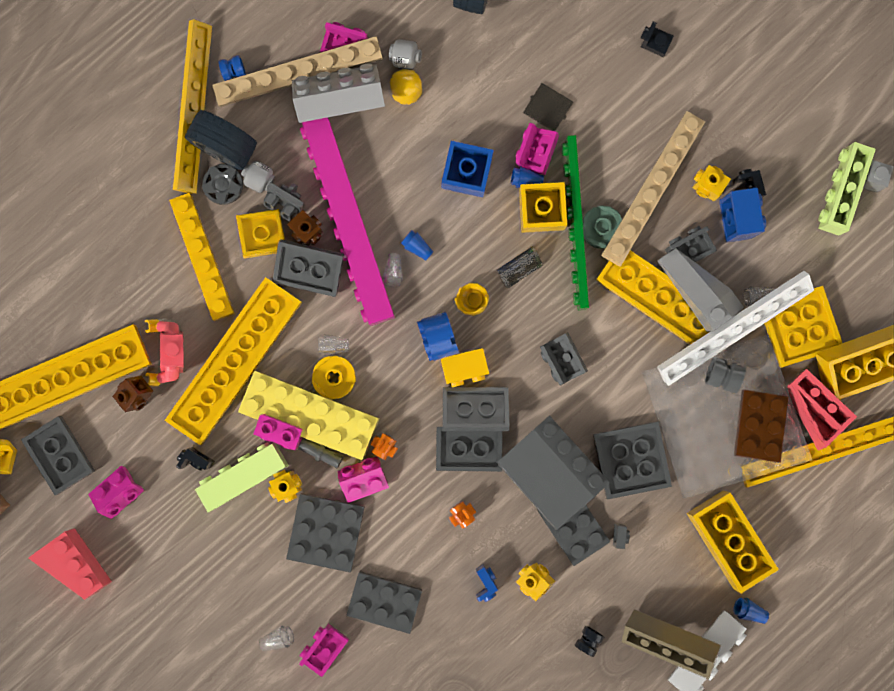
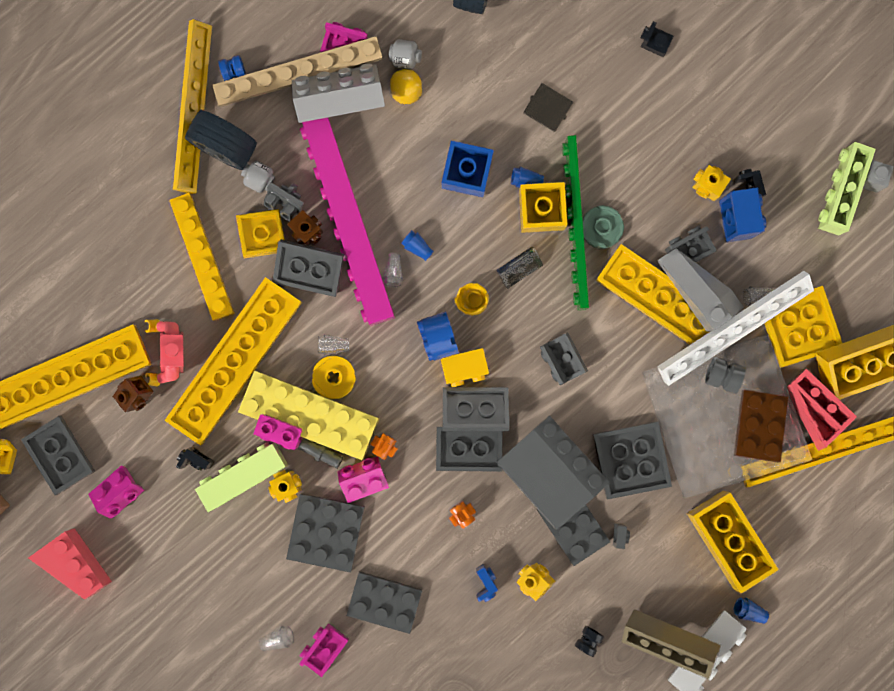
(222, 184): dark grey wheel -> none
(536, 149): dark pink bracket -> none
(653, 189): tan plate -> none

